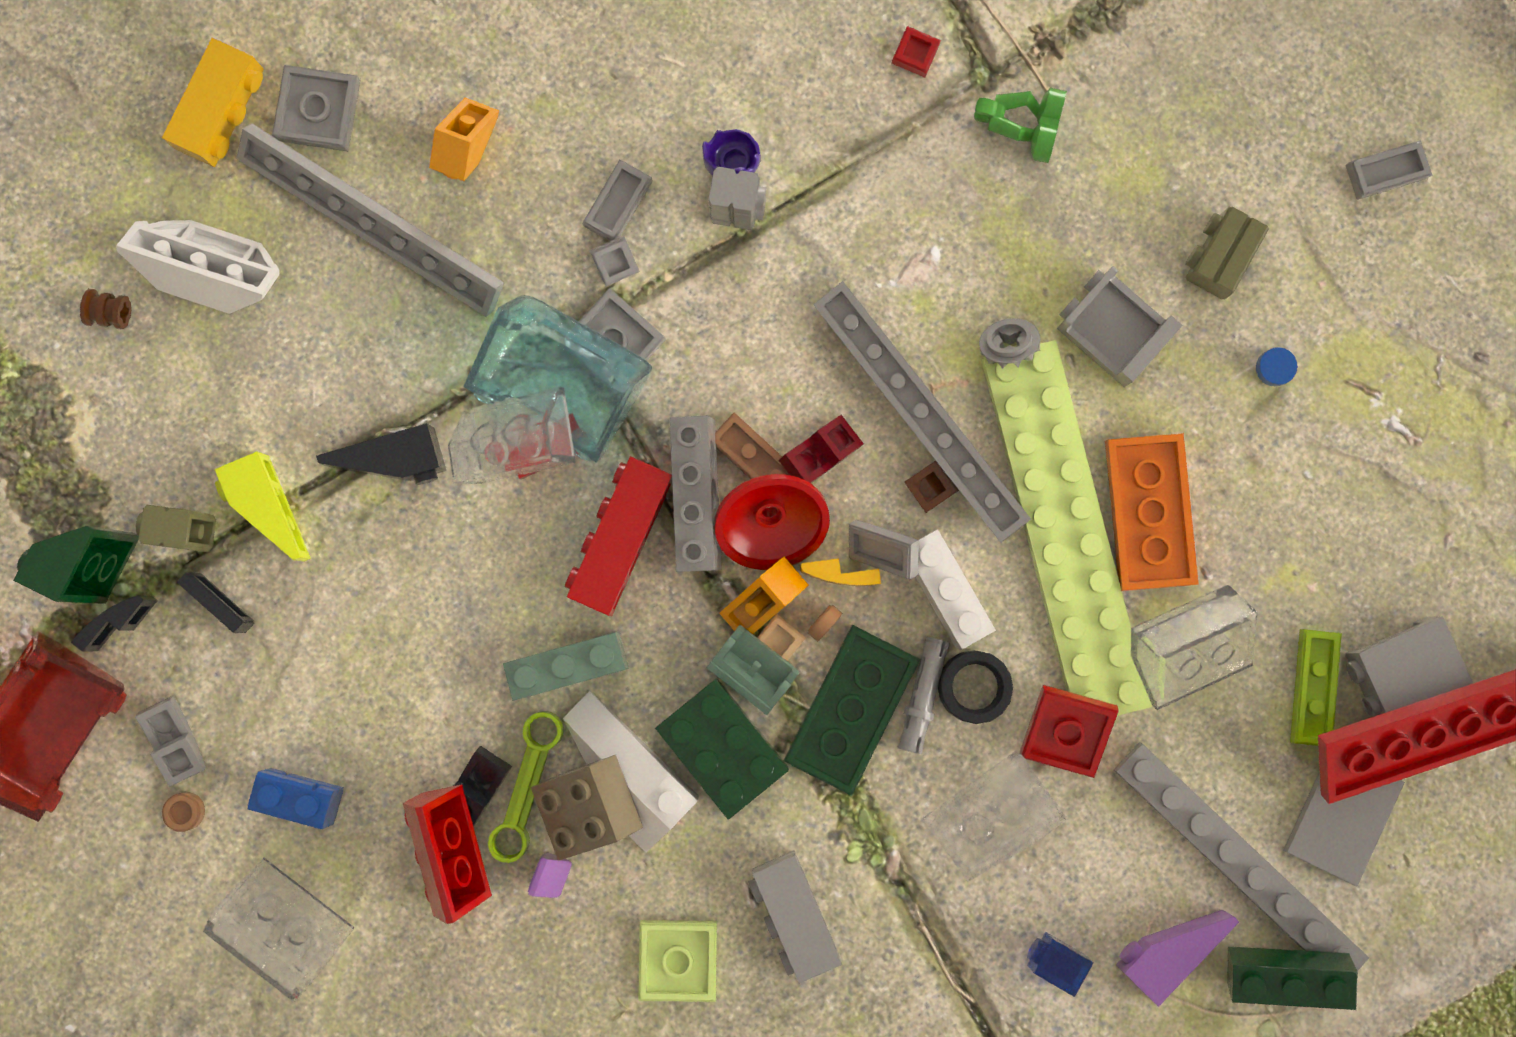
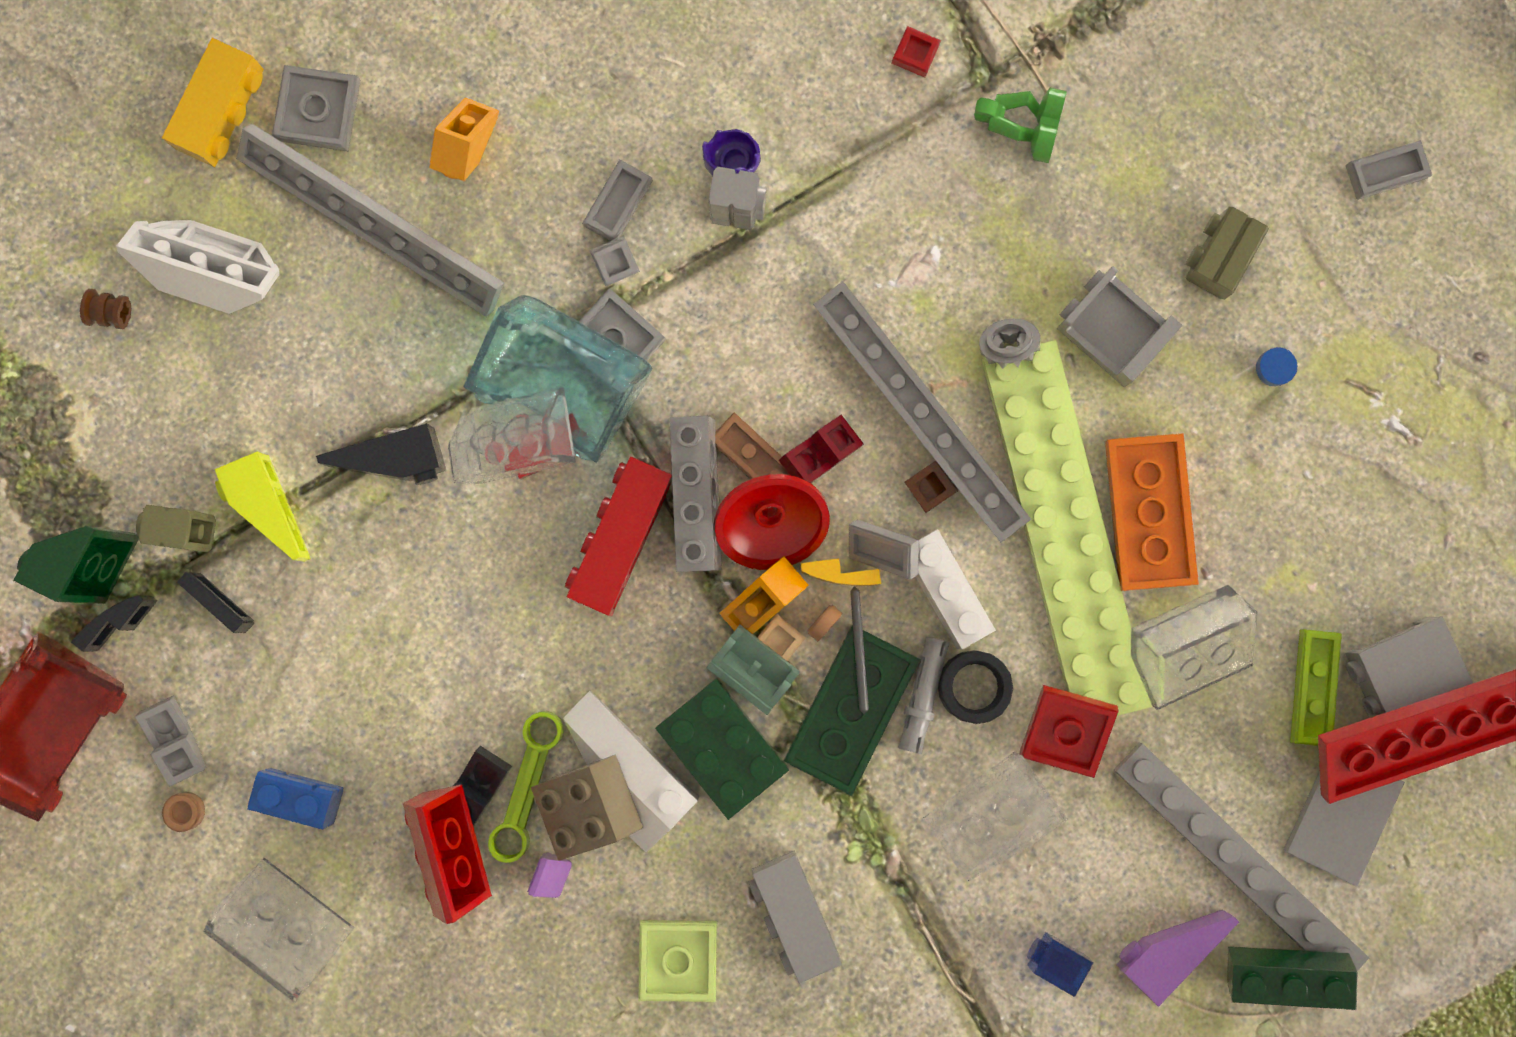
(565, 666): sand green brick -> none
(859, 650): none -> dark grey axle

